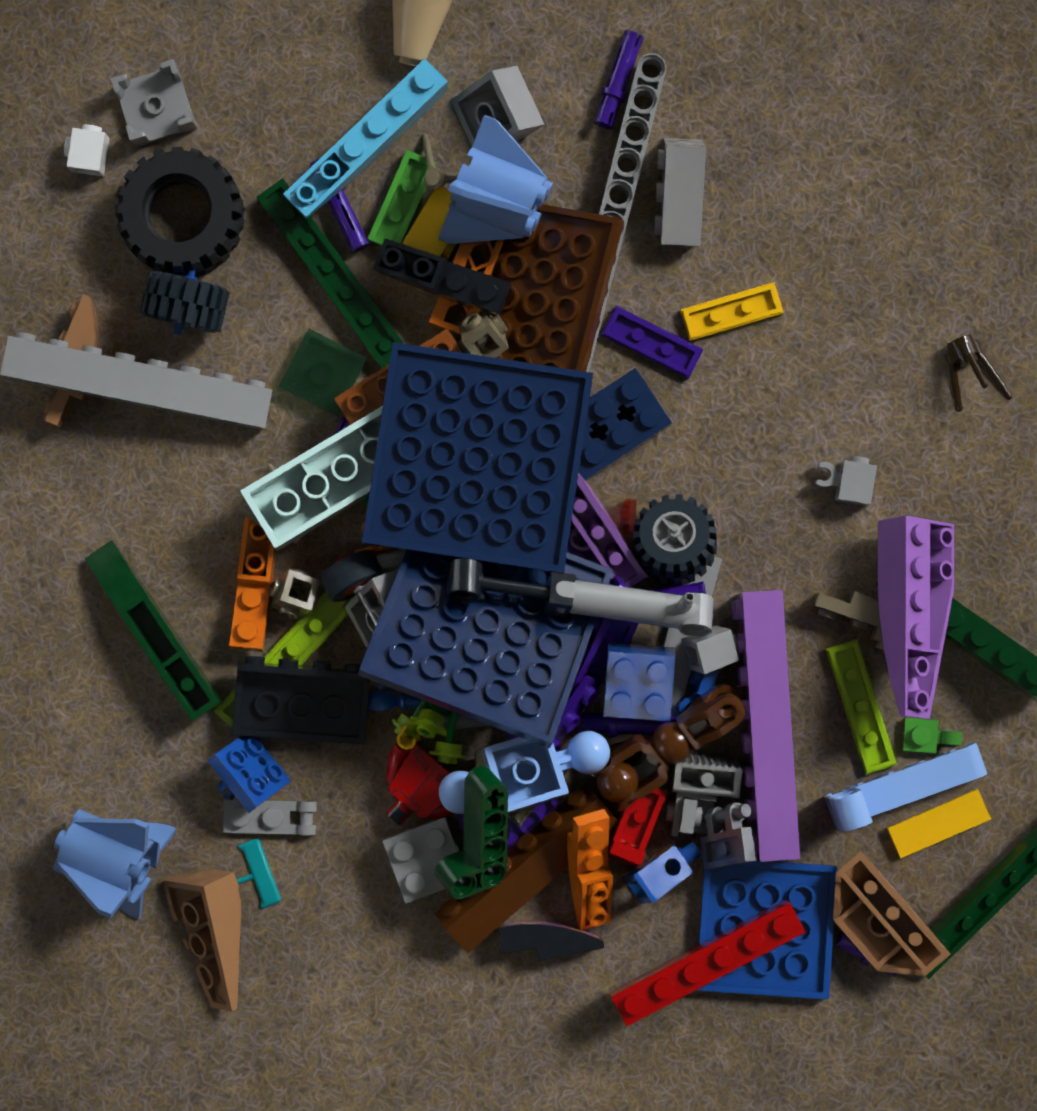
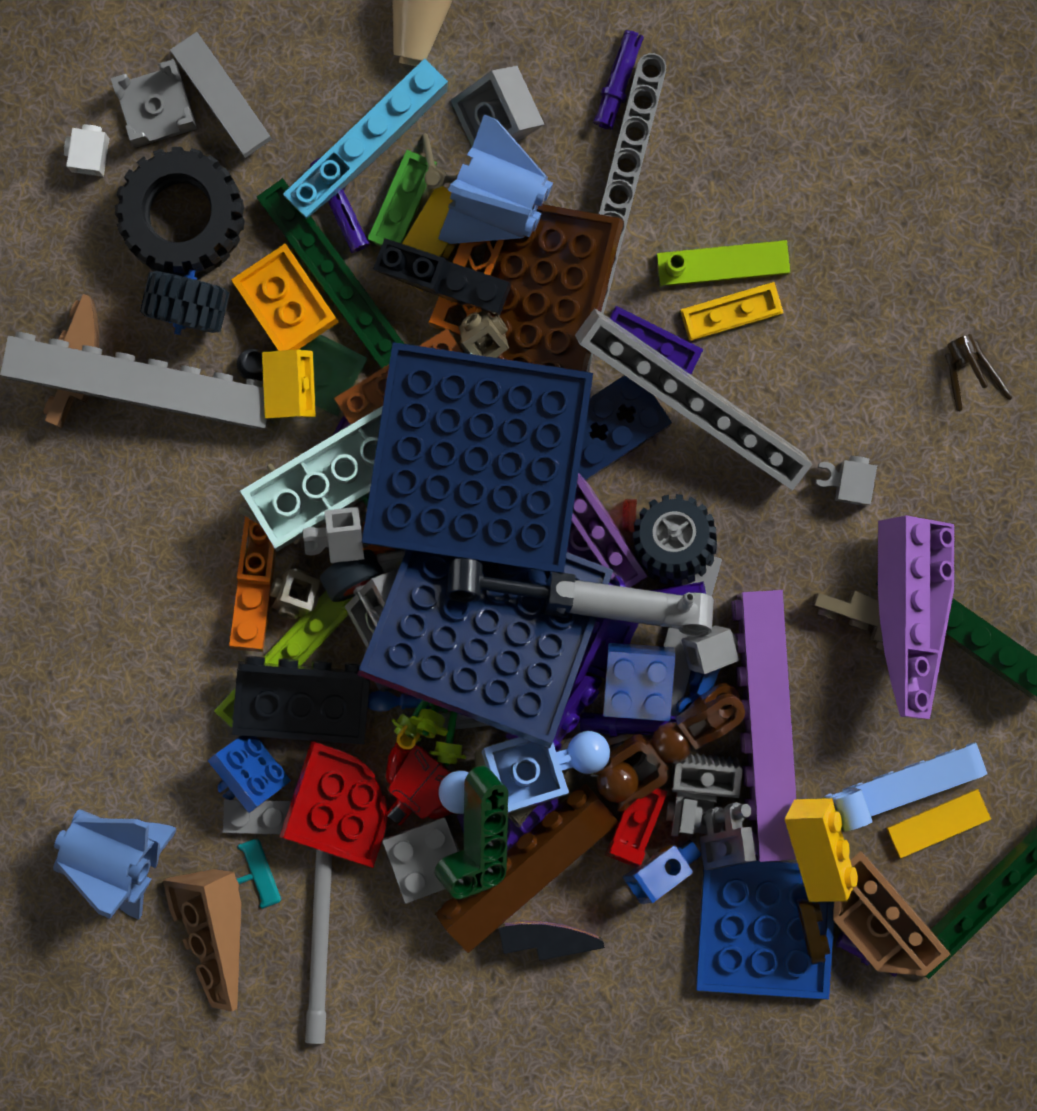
(154, 632): dark green slope -> none
(221, 94): none -> light grey slope
(250, 364): none -> black plate
(284, 300): none -> light orange plate
(288, 384): none -> yellow panel
(319, 950): none -> light grey piece
(337, 807): none -> red plate
(340, 534): none -> light grey brick
(589, 870): orange slope -> none
(680, 191): light grey wedge -> none
(693, 399): none -> light grey brick
(707, 962): red brick -> none
(723, 263): none -> lime piece
(816, 944): none -> dark brown plate
(821, 850): none -> yellow brick
(860, 706): lime tile -> none
(923, 736): bright green plate -> none

